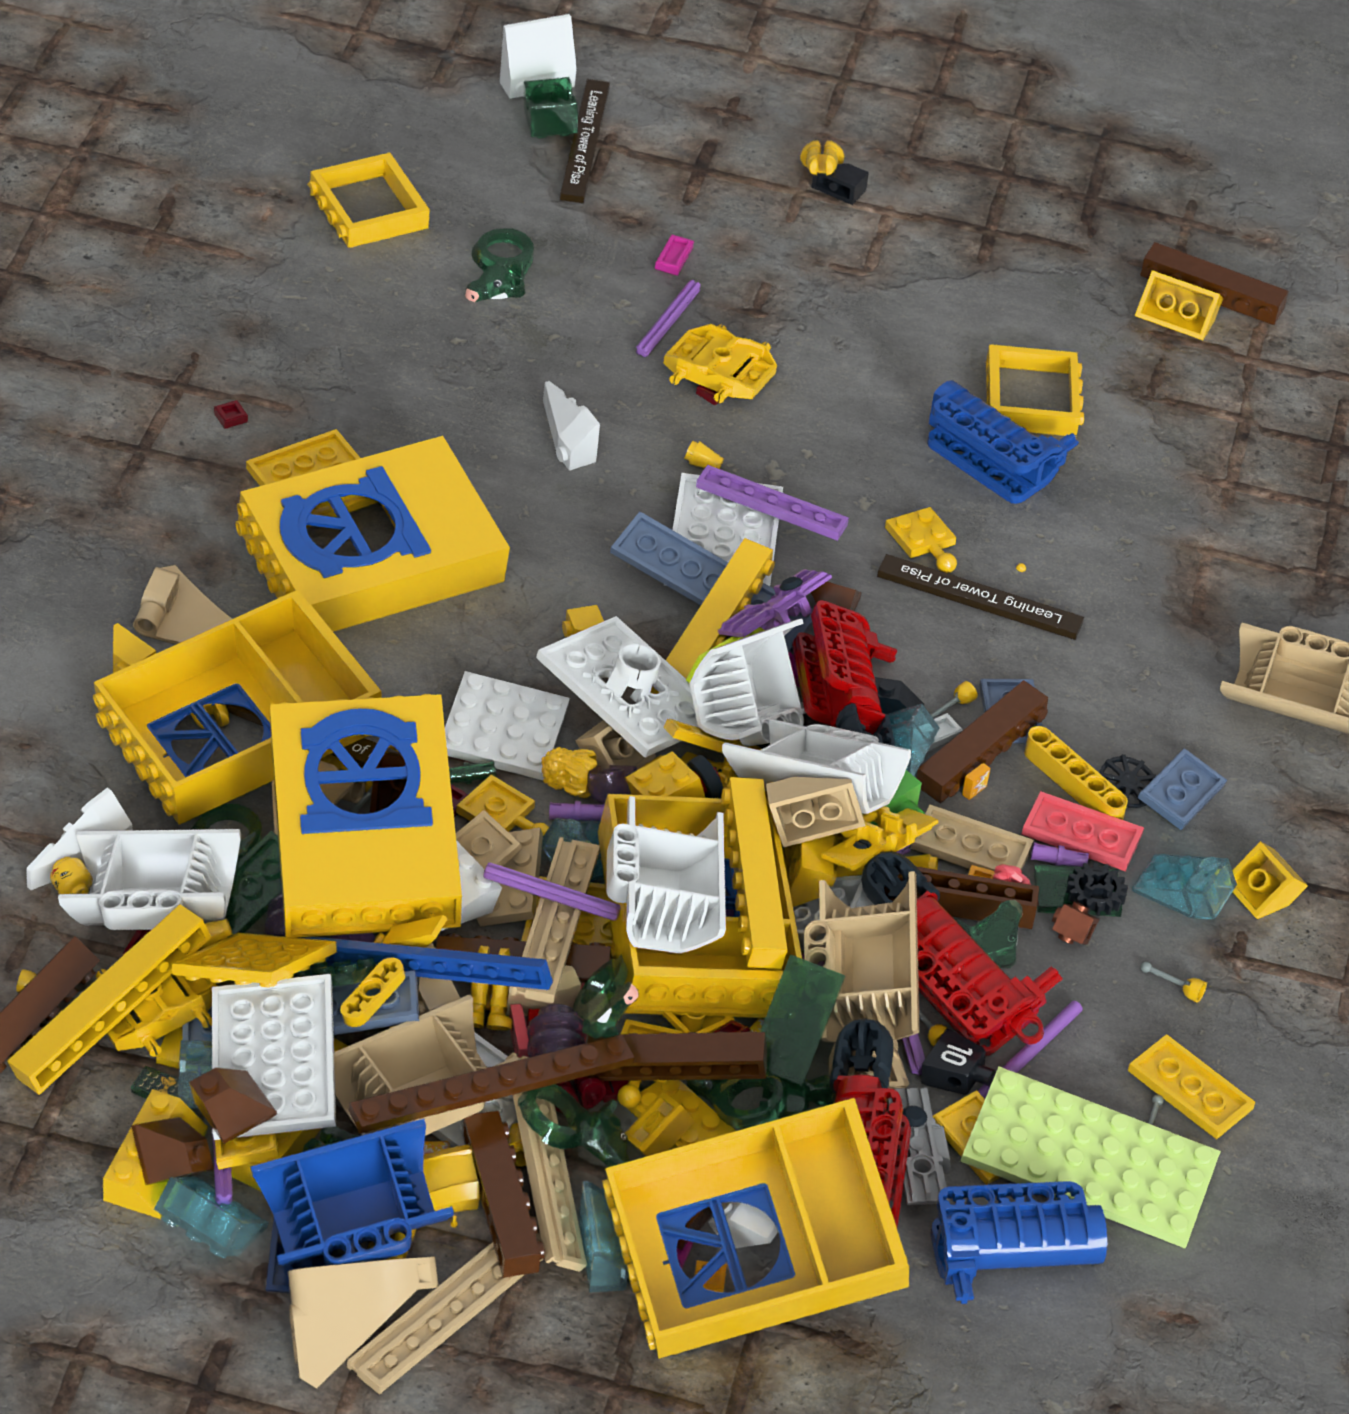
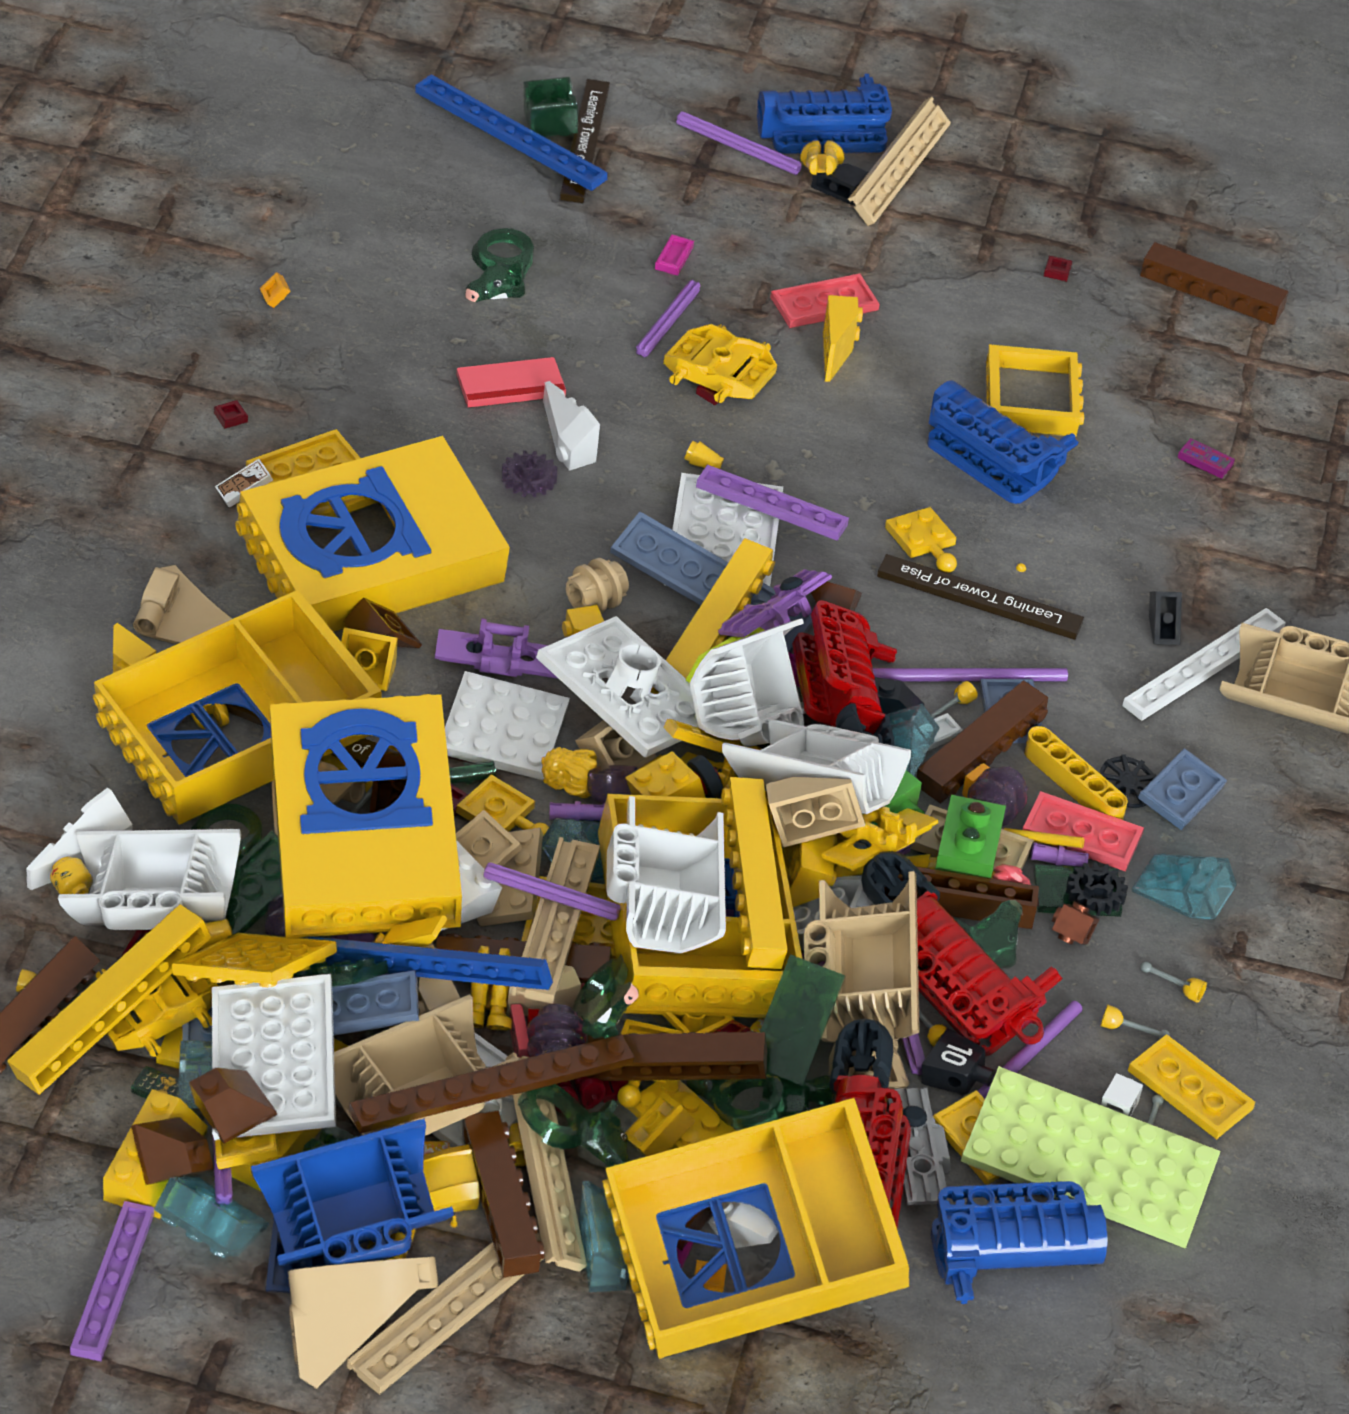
(112, 1281): none -> medium lavender plate
(247, 478): none -> tile
(275, 290): none -> light orange plate
(369, 1005): yellow beam -> none
(374, 653): none -> yellow slope
(380, 620): none -> reddish brown slope
(412, 219): yellow window -> none
(491, 658): none -> medium lavender piece
(508, 381): none -> coral tile
(511, 132): none -> blue plate
(529, 473): none -> clear purple gear
(537, 52): white slope -> none
(597, 584): none -> tan piece
(739, 143): none -> medium lavender axle
(808, 302): none -> coral tile
(826, 116): none -> blue piece
(839, 332): none -> yellow slope
(899, 161): none -> tan plate
(970, 674): none -> medium lavender piece
(970, 837): none -> bright green piece
(1001, 787): none -> clear purple piece
(1048, 838): none -> yellow bar
(1058, 268): none -> dark red tile
(1113, 1019): none -> hinge
(1122, 1095): none -> white brick
(1165, 617): none -> black slope
(1179, 305): yellow slope -> none
(1195, 668): none -> white plate
(1206, 458): none -> magenta tile
(1266, 881): yellow slope -> none

